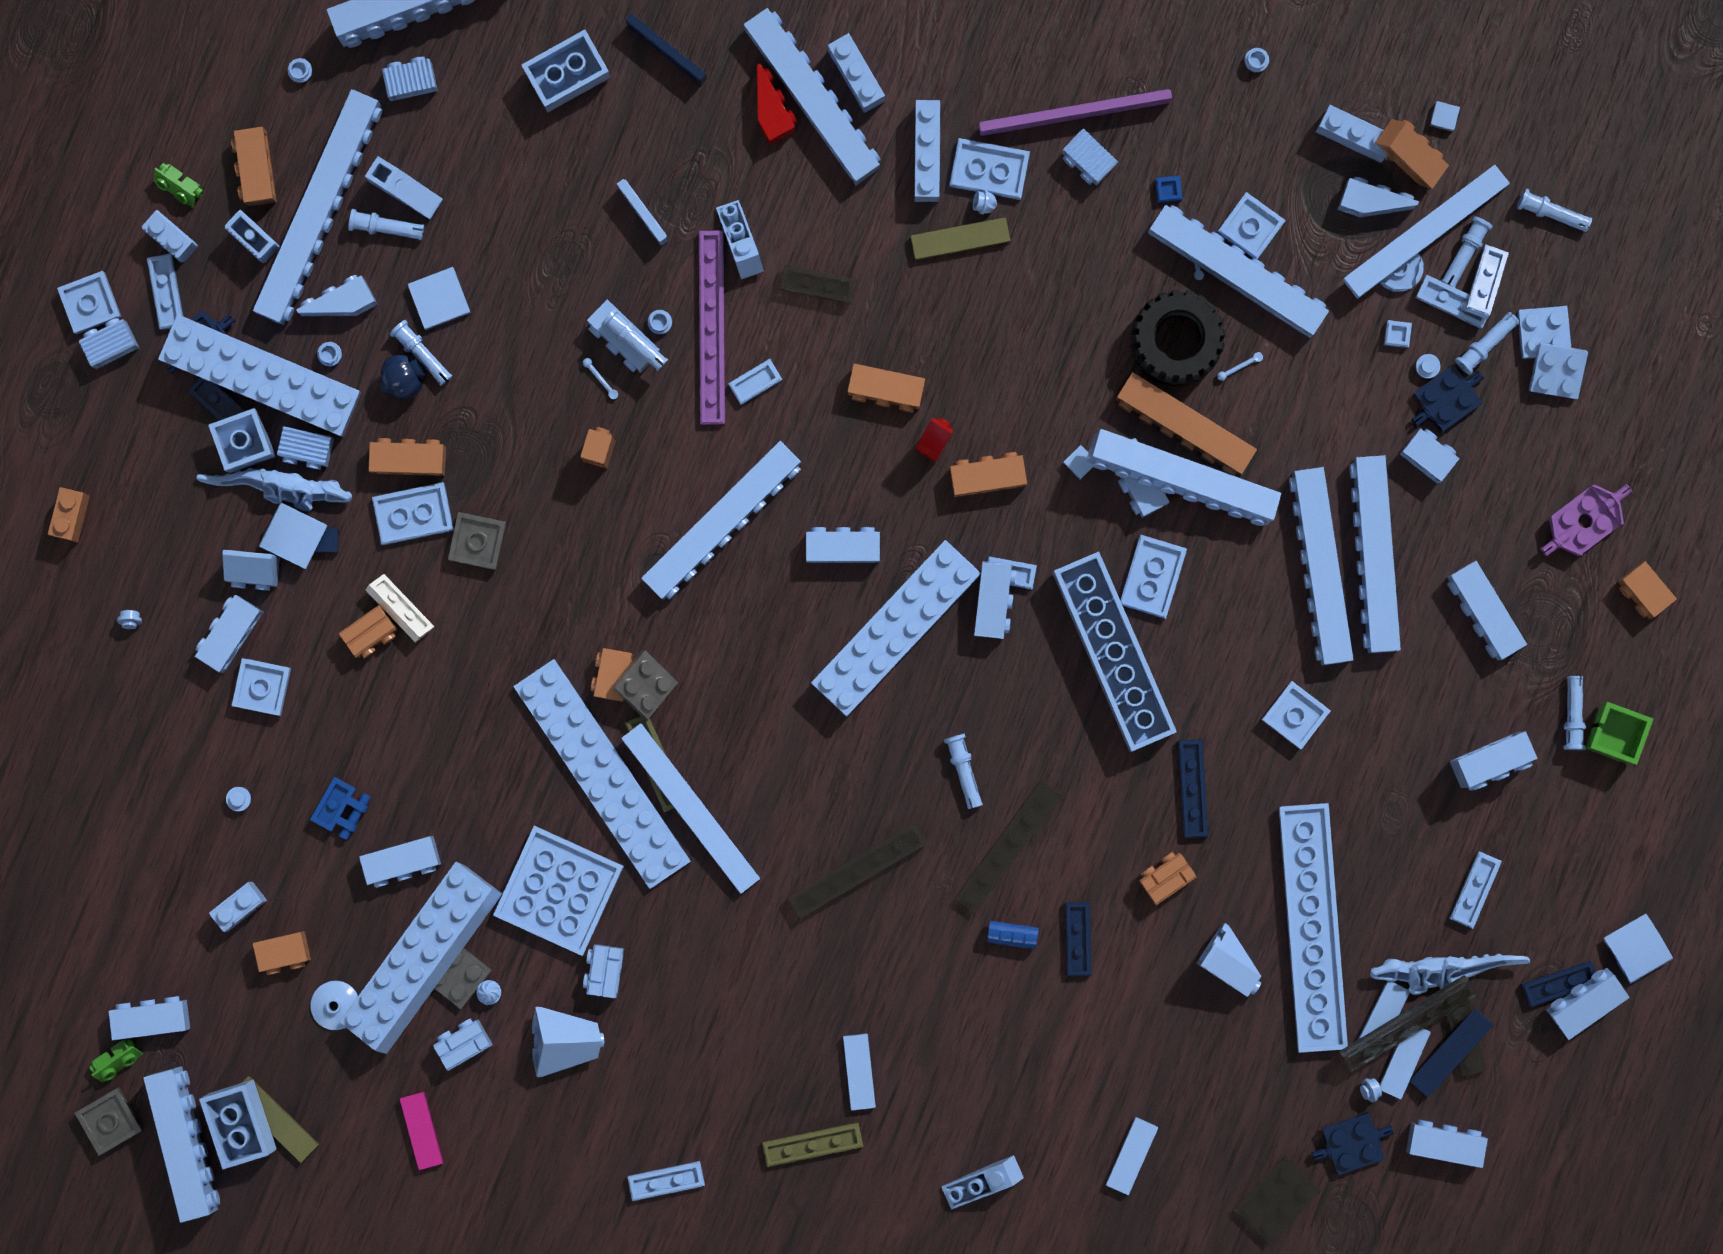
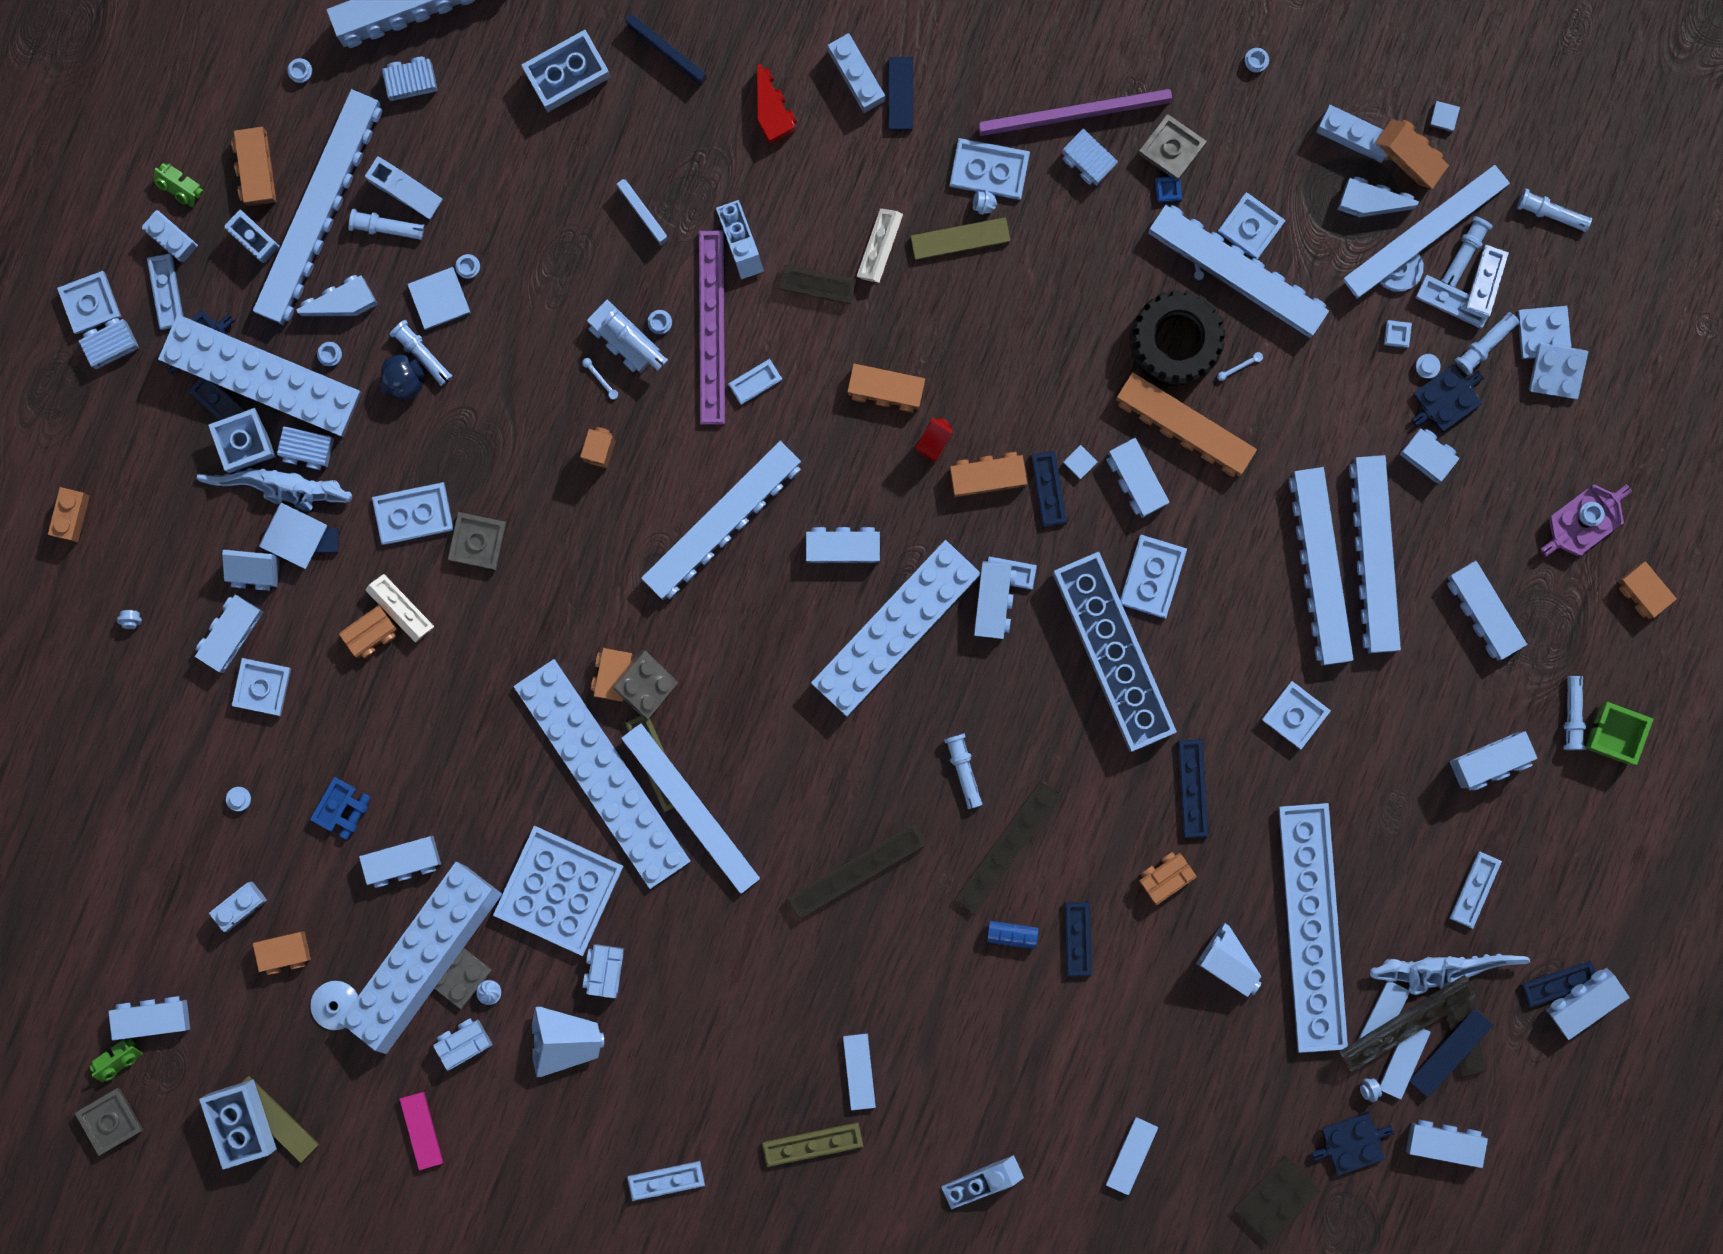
(182, 1144): light blue brick -> none
(407, 457): nougat brick -> none
(467, 266): none -> light blue plate
(812, 96): light blue brick -> none
(879, 245): none -> white plate
(900, 93): none -> dark blue tile
(927, 150): light blue brick -> none
(1048, 488): none -> dark blue tile
(1172, 147): none -> flat silver plate
(1183, 477): light blue brick -> none
(1591, 514): none -> light blue plate
(1638, 948): light blue slope -> none

